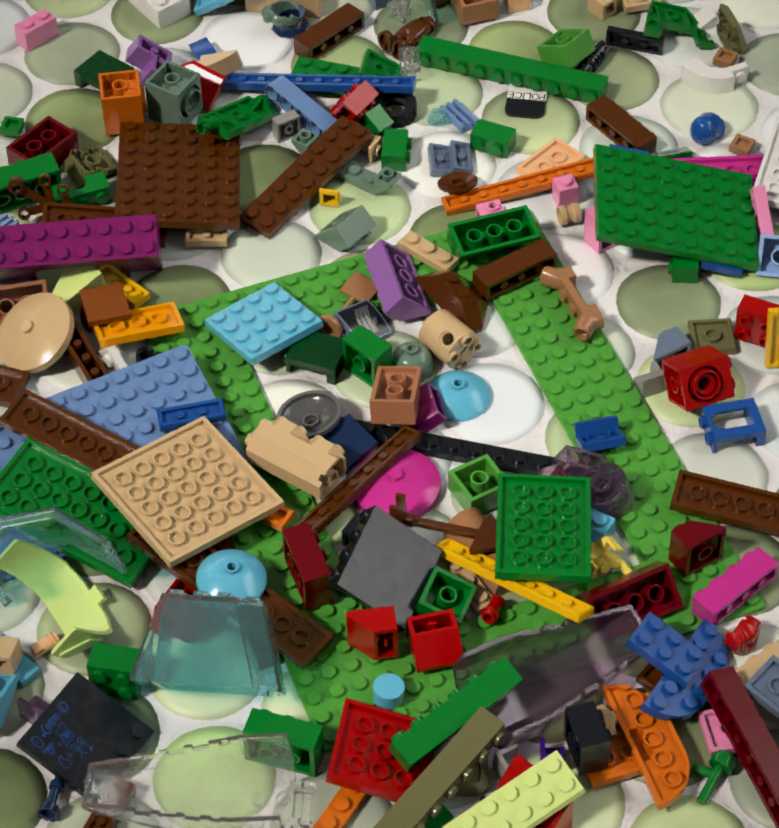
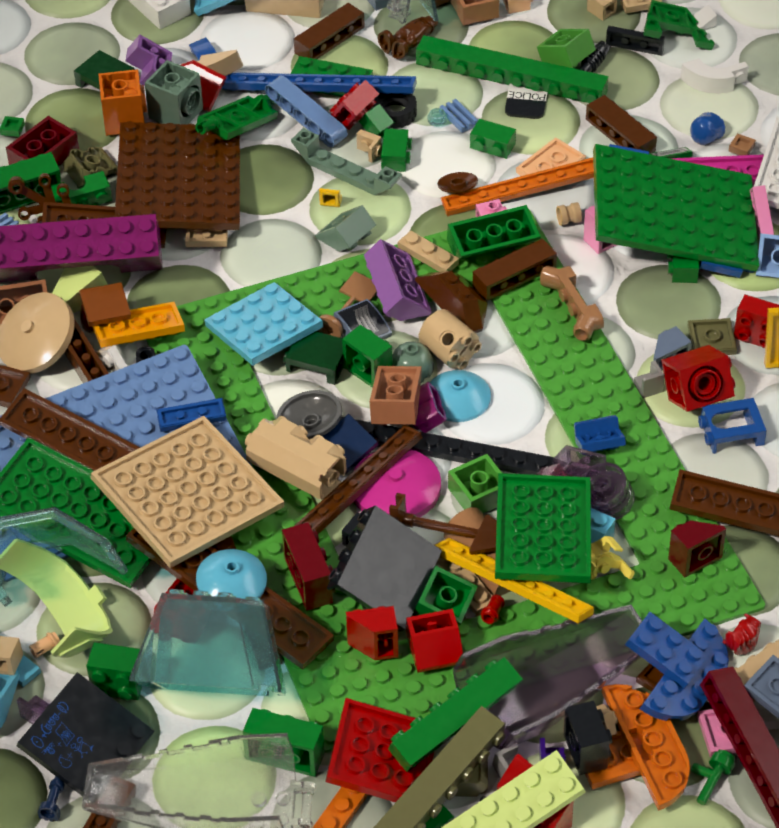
(36, 30): bright pink brick -> none
(134, 292): yellow plate -> none
(279, 519): orange plate -> none
(285, 125): light grey piece -> none
(286, 17): piece -> none
(305, 177): reddish brown plate -> none
(377, 64): green plate -> none
(388, 691): medium azure piece -> none
(410, 62): clear hips -> none
(449, 159): sand blue slope -> none
(565, 190): bright pink brick -> none
(646, 589): dark red slope -> none
(725, 57): medium nougat plate -> none
(730, 31): olive slope -> none
(734, 586): dark pink brick -> none

